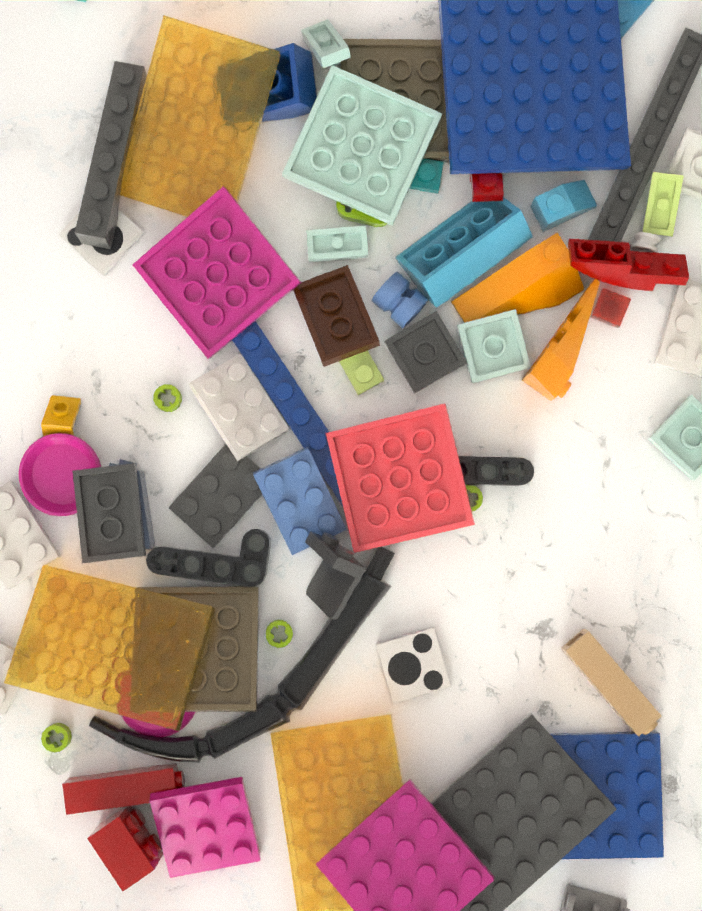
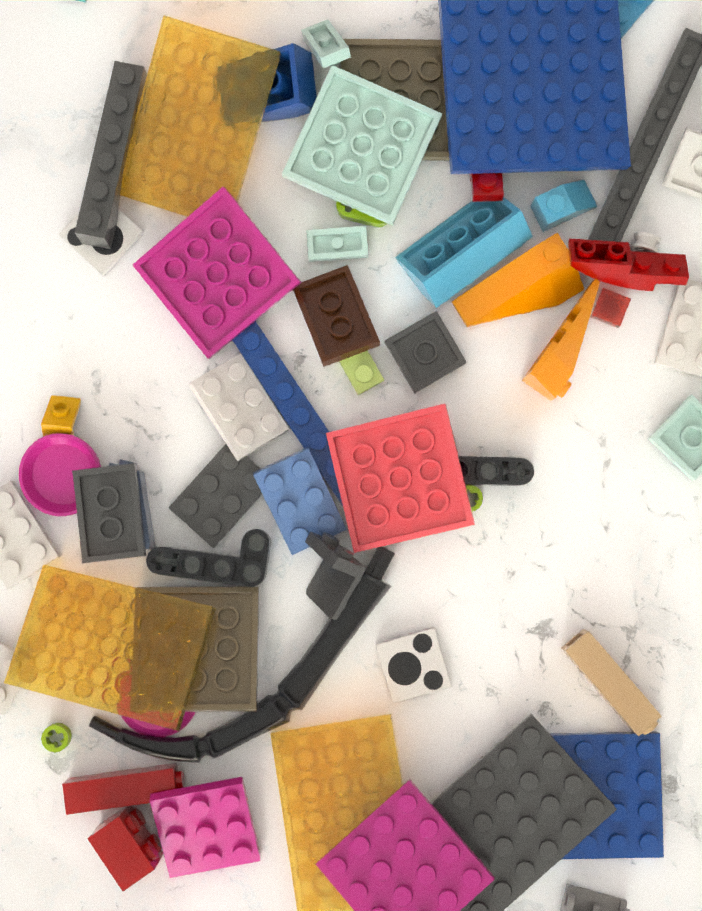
(174, 392): lime bush -> none
(270, 636): lime bush -> none
(399, 300): medium blue wheel -> none
(428, 176): teal plate -> none
(493, 346): light aqua plate -> none
(662, 203): yellowish green plate -> none

